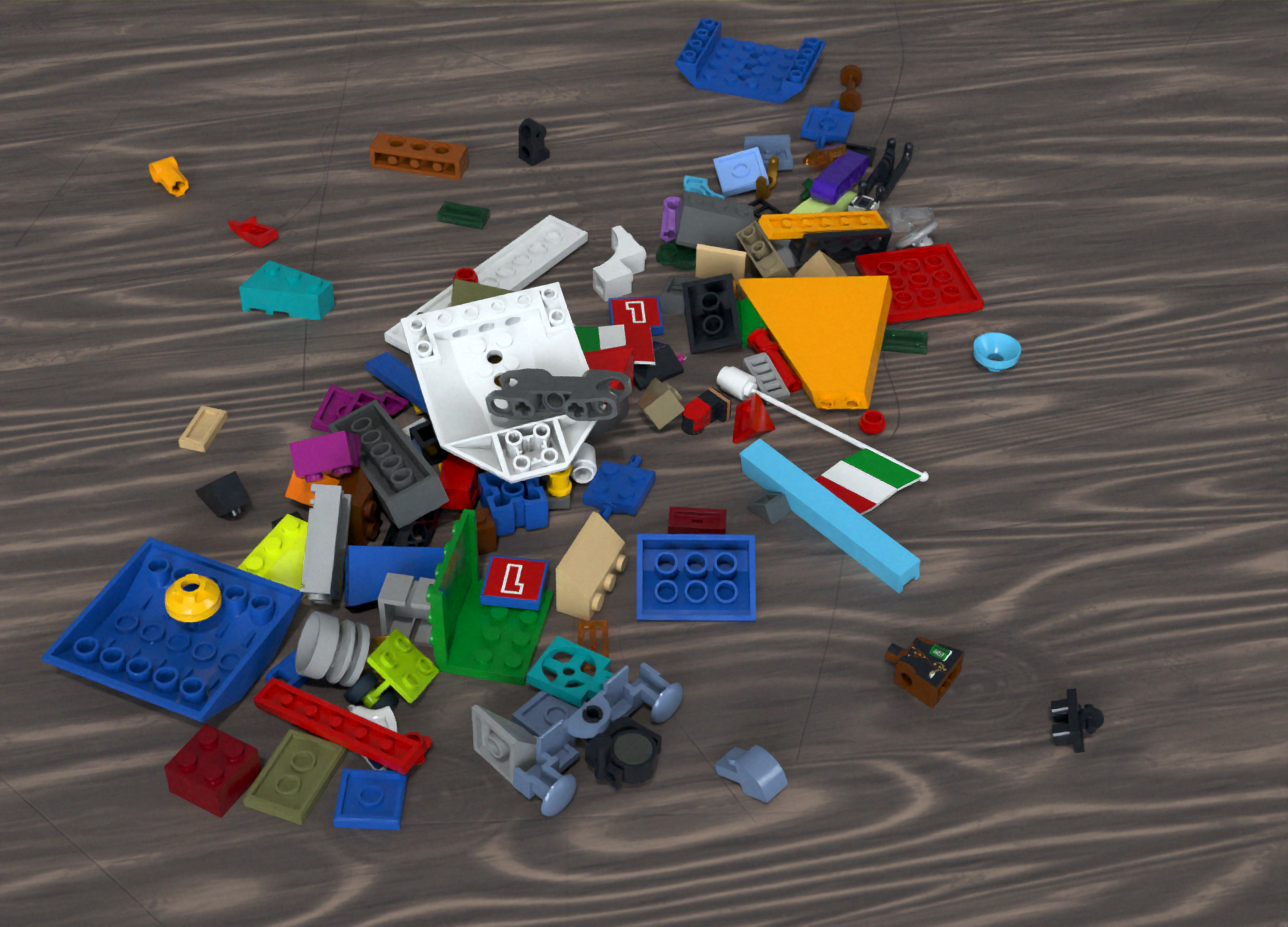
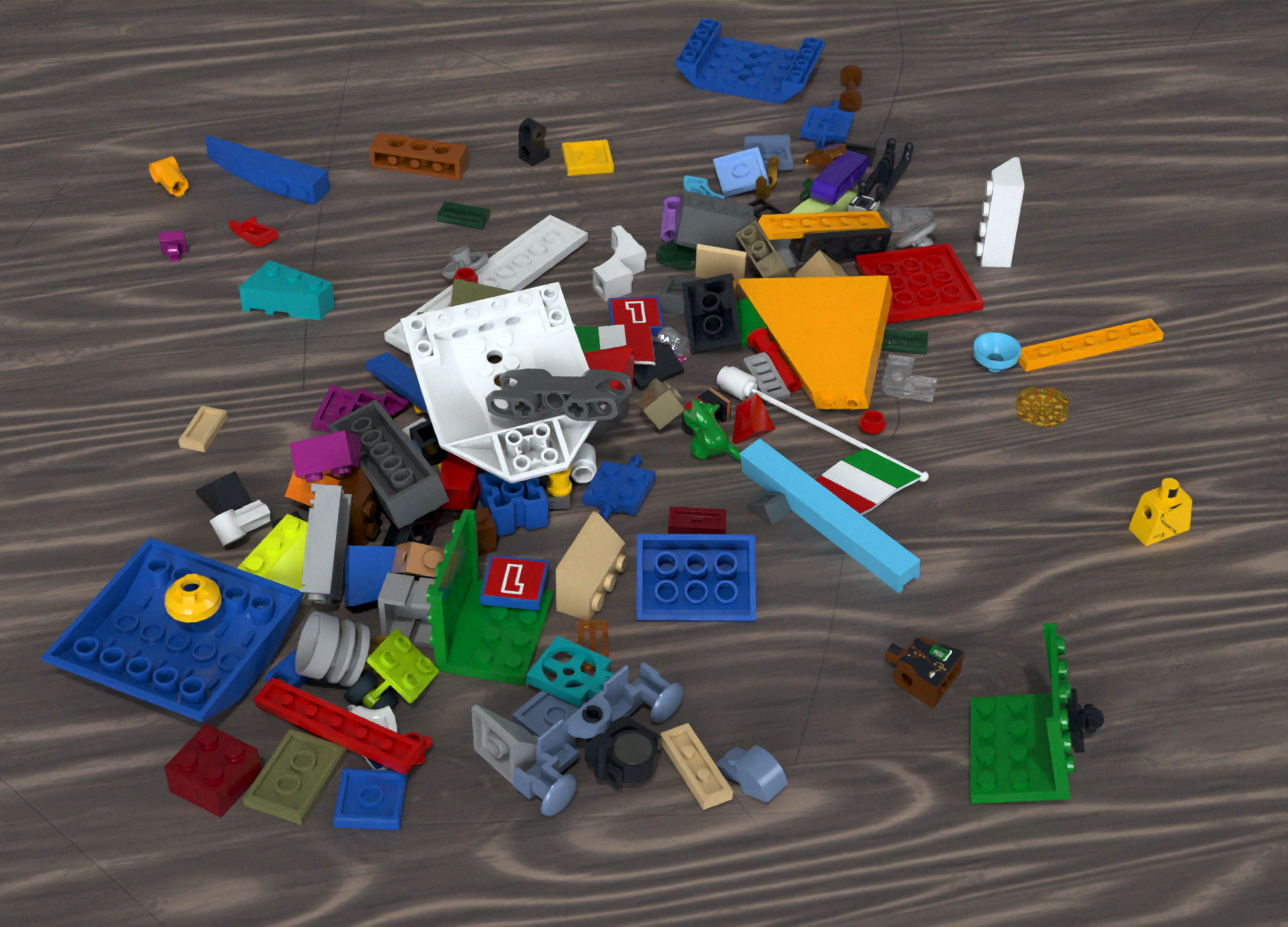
(173, 244): none -> magenta tile
(235, 524): none -> white piece
(270, 171): none -> blue slope
(420, 560): none -> medium nougat torso
(464, 258): none -> light grey piece
(587, 157): none -> yellow tile
(676, 340): none -> clear piece
(696, 766): none -> tan plate
(709, 436): none -> green animal
(901, 382): none -> clear tile
(1000, 215): none -> white slope
(1024, 740): none -> green bracket
(1042, 406): none -> clear yellow tile
(1089, 344): none -> light orange tile
(1162, 513): none -> yellow torso

